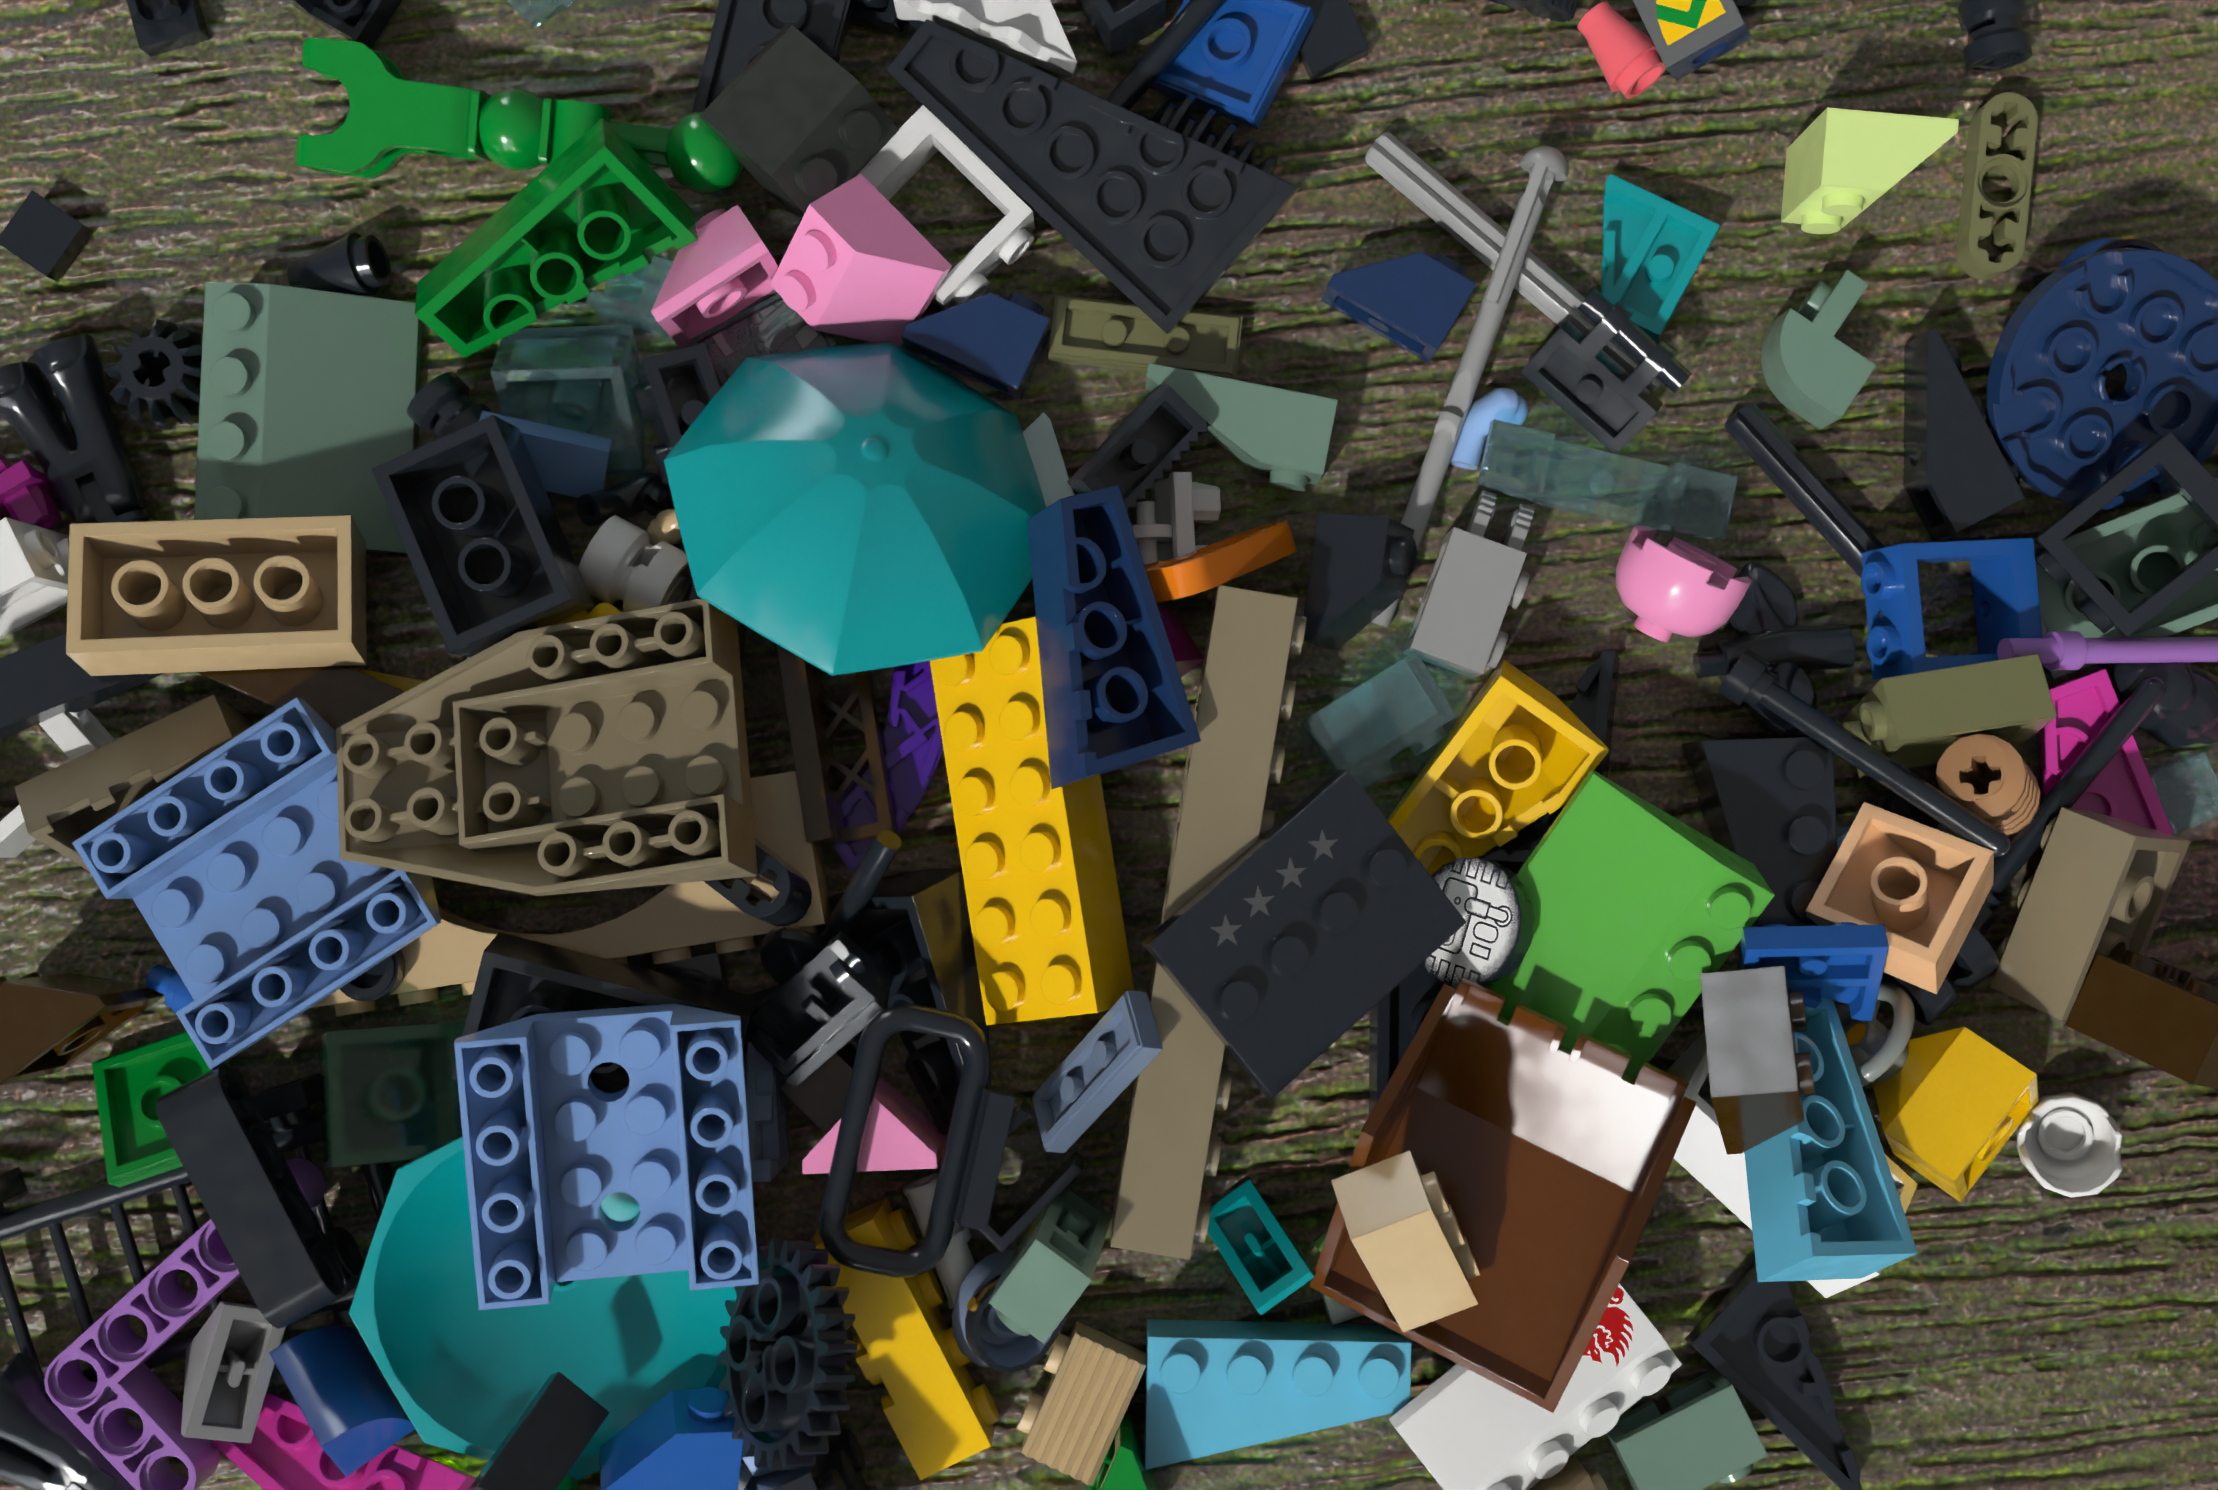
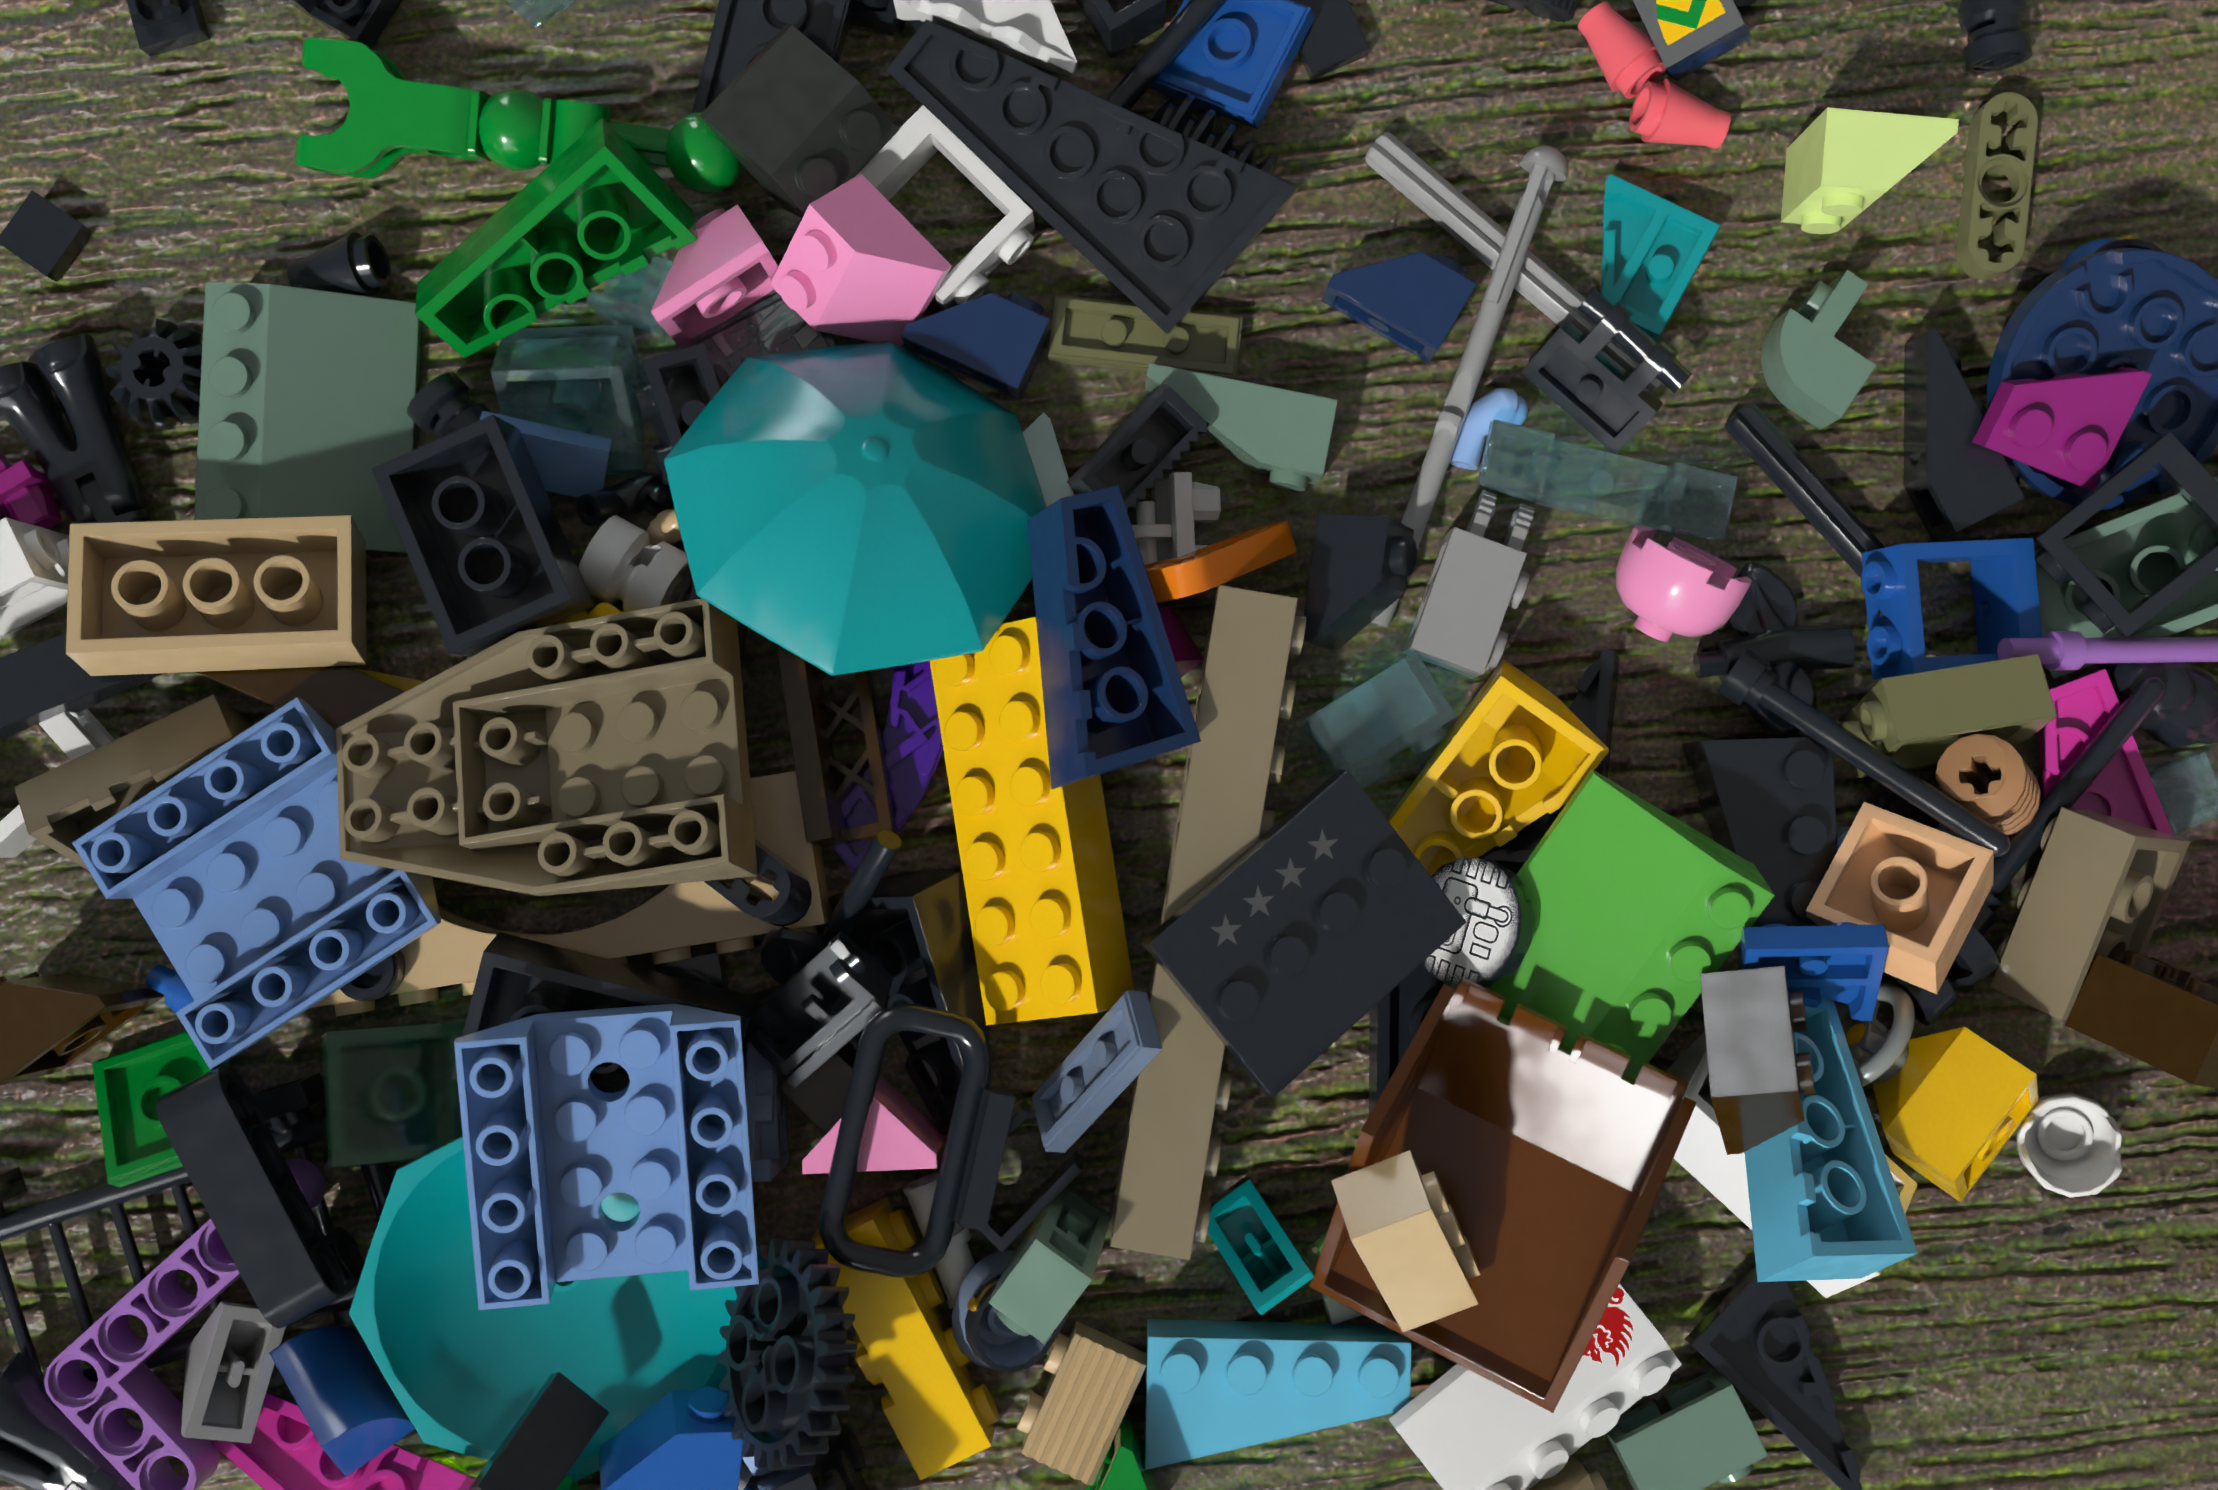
(1677, 117): none -> coral cone
(2063, 422): none -> magenta wing

